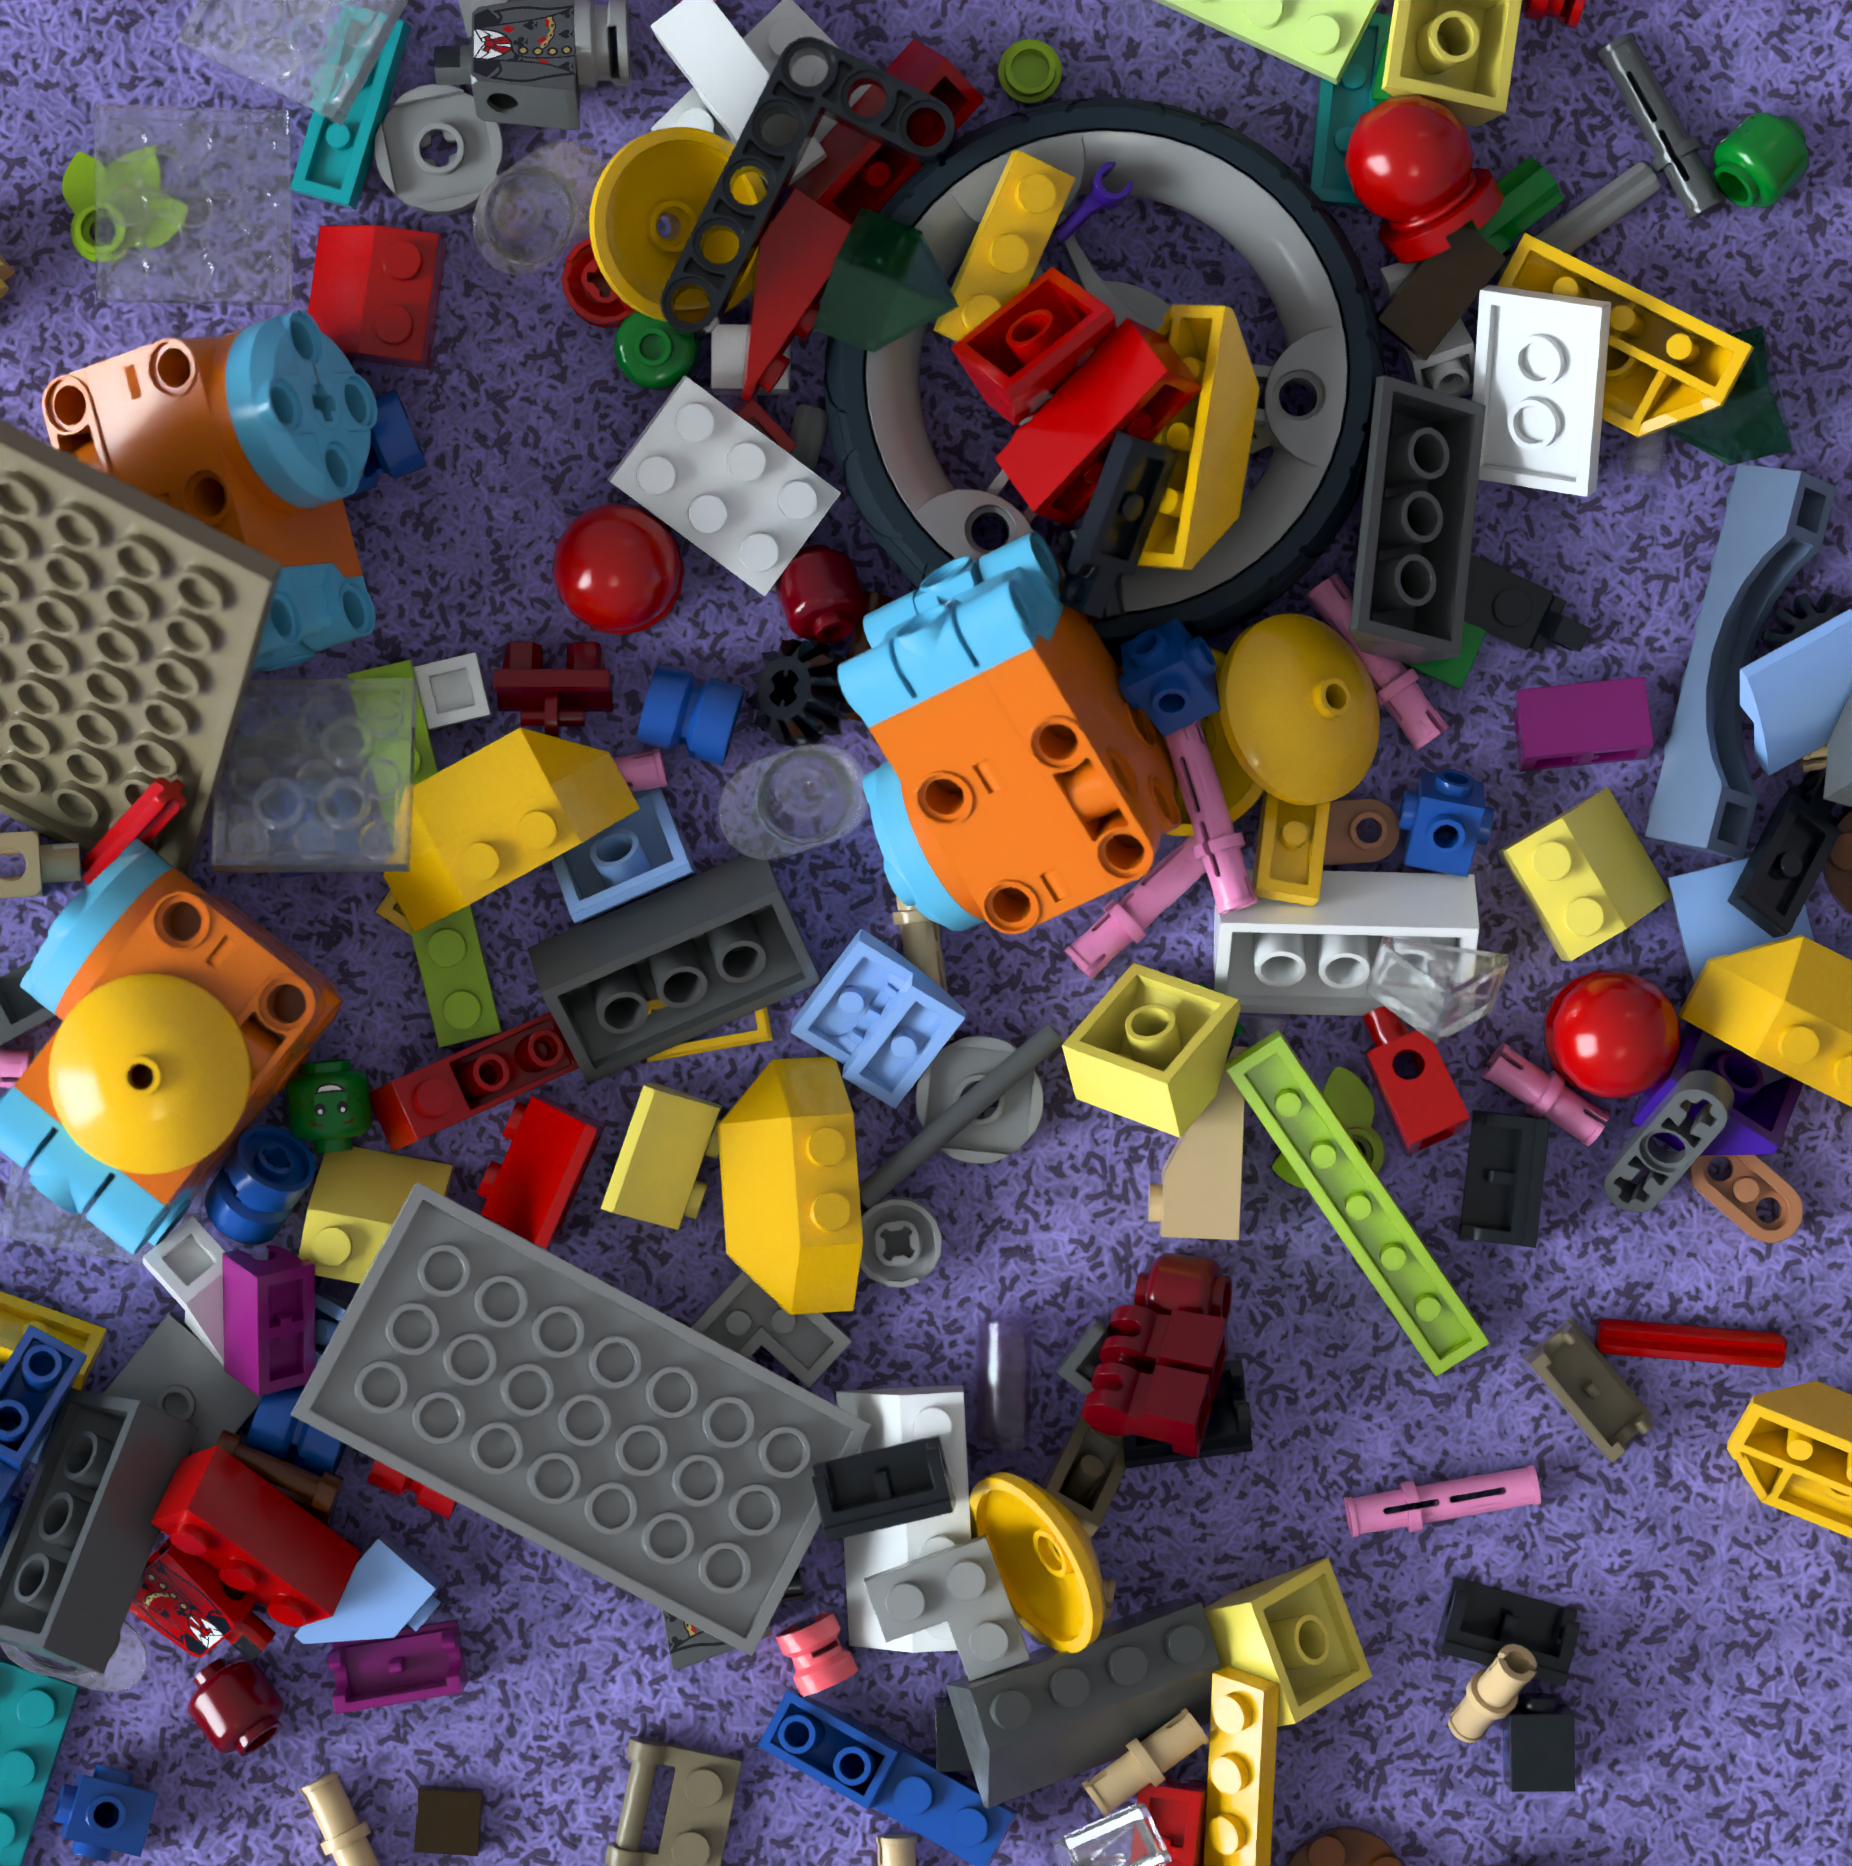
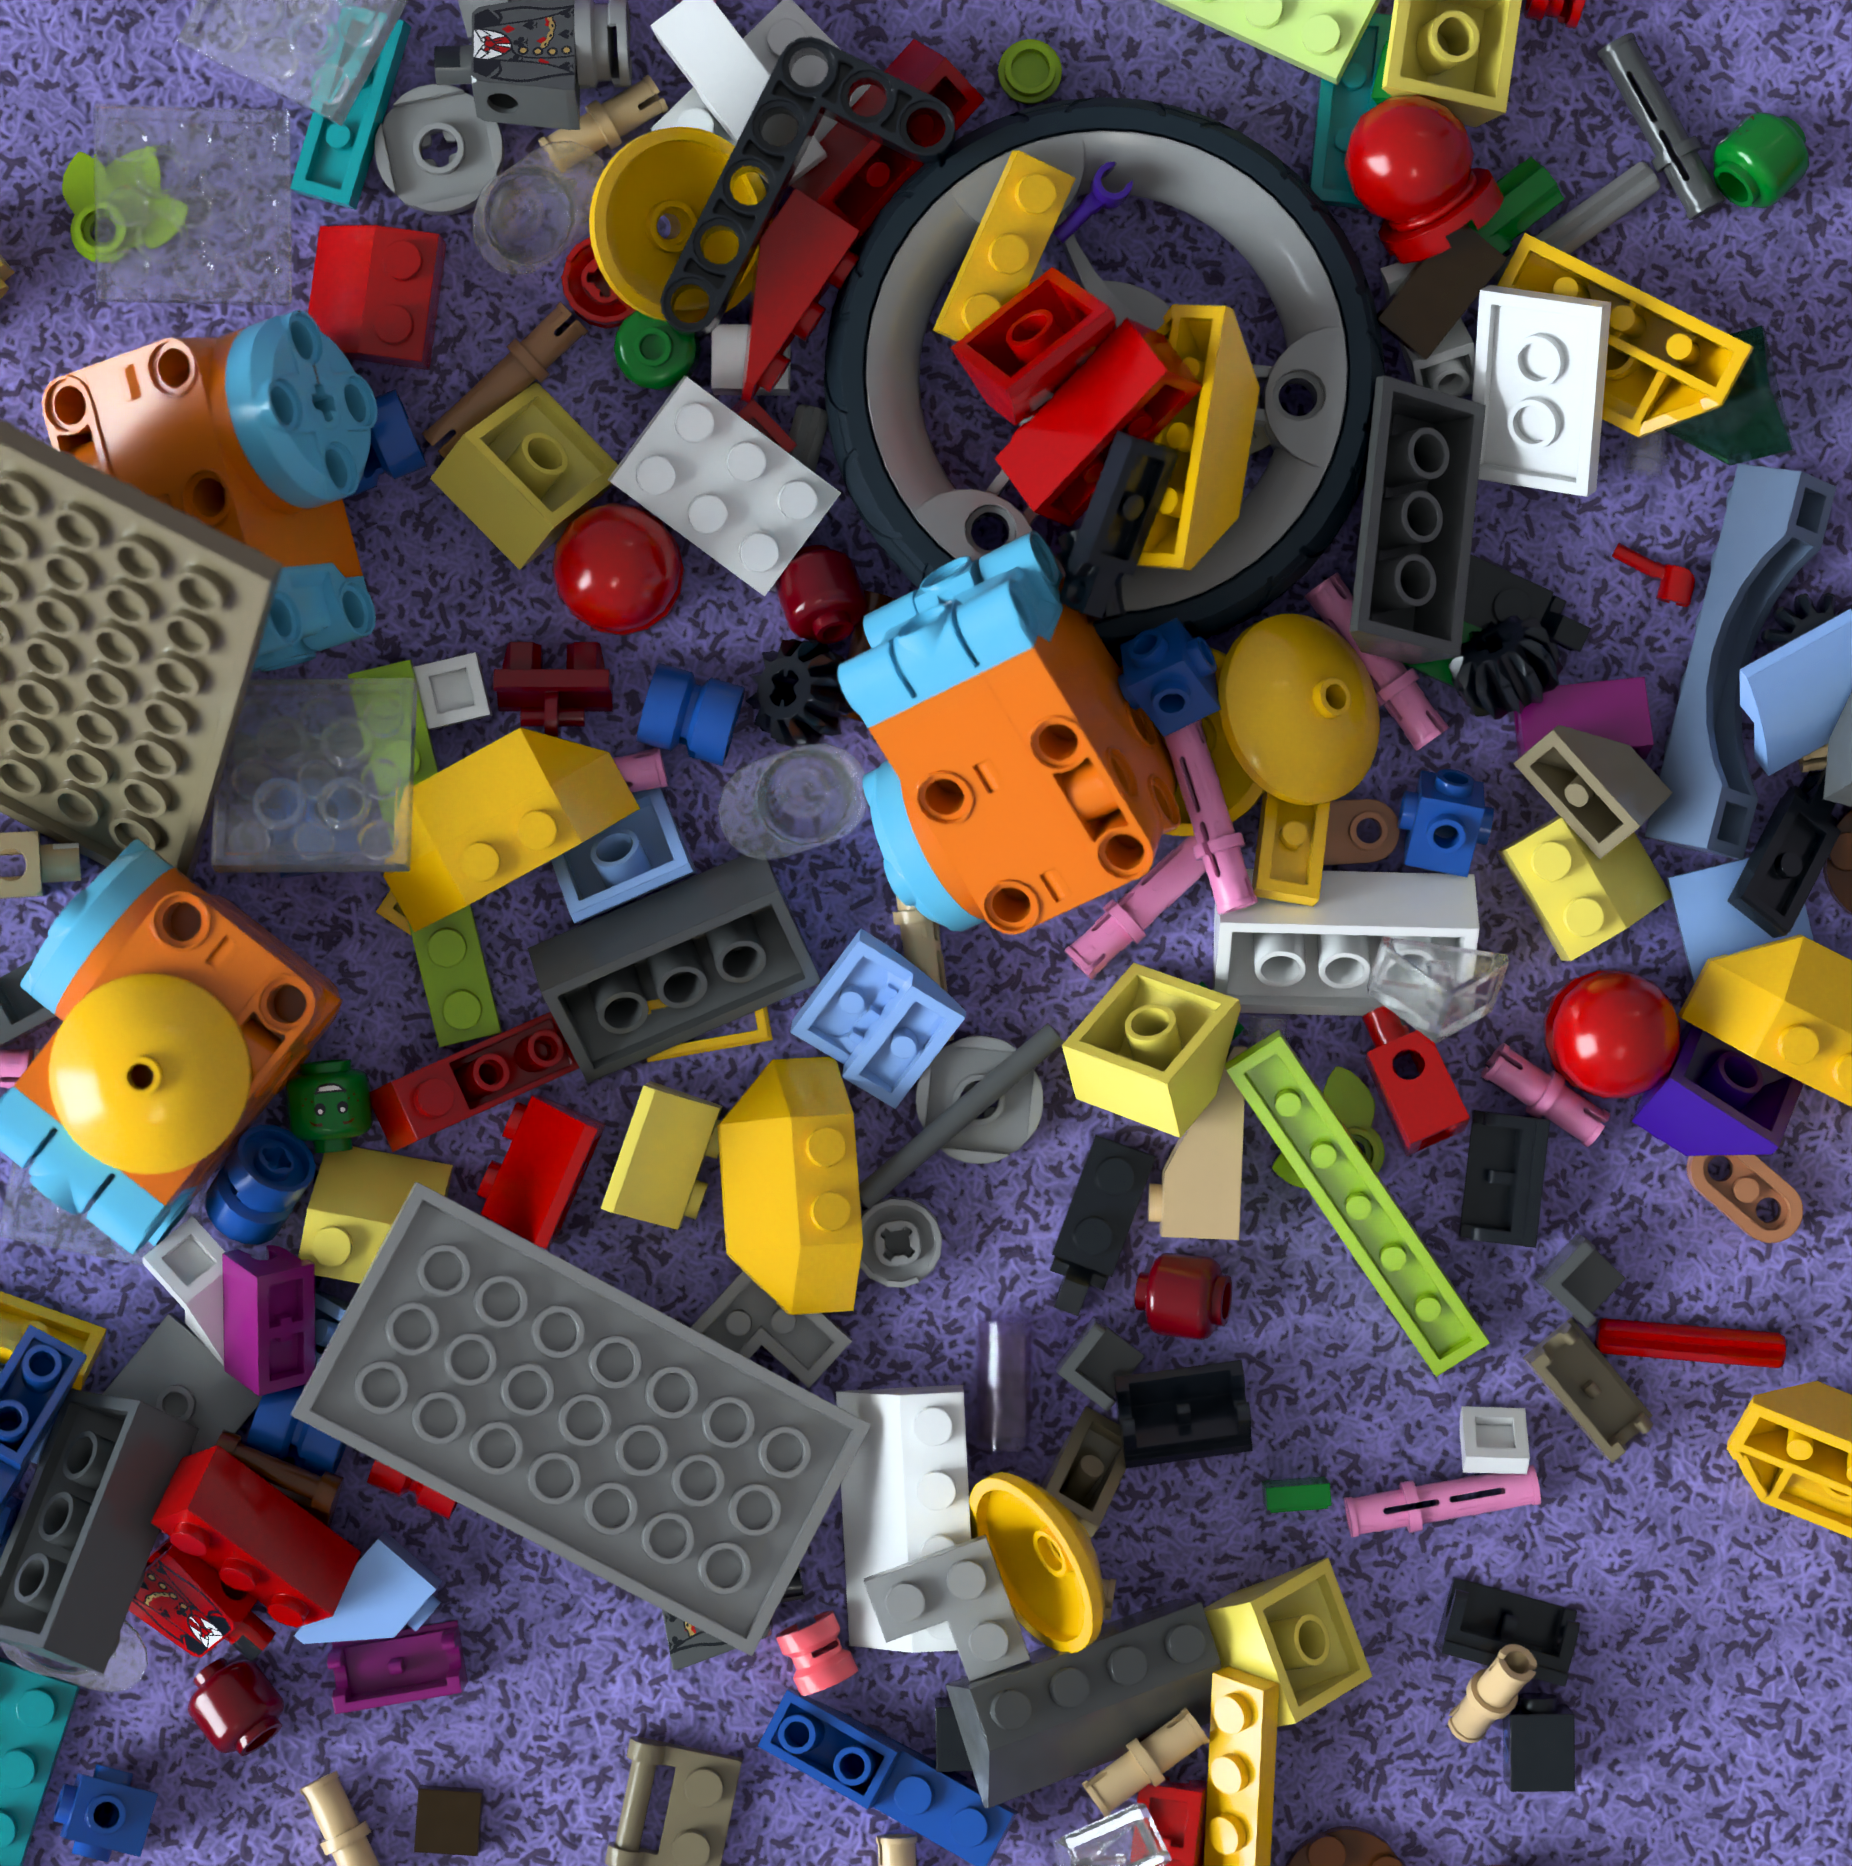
(141, 821): red axle -> none
(509, 377): none -> medium nougat pin
(525, 474): none -> light yellow slope
(614, 118): none -> tan pin
(882, 284): clear green slope -> none
(883, 1488): black hinge -> none
(1098, 1219): none -> black hinge
(1158, 1376): dark red legs -> none
(1296, 1494): none -> green tile
(1494, 1440): none -> white plate
(1506, 667): none -> black gear
(1580, 1279): none -> dark grey panel
(1593, 785): none -> dark tan slope
(1670, 1118): dark grey beam -> none
(1675, 581): none -> red hand

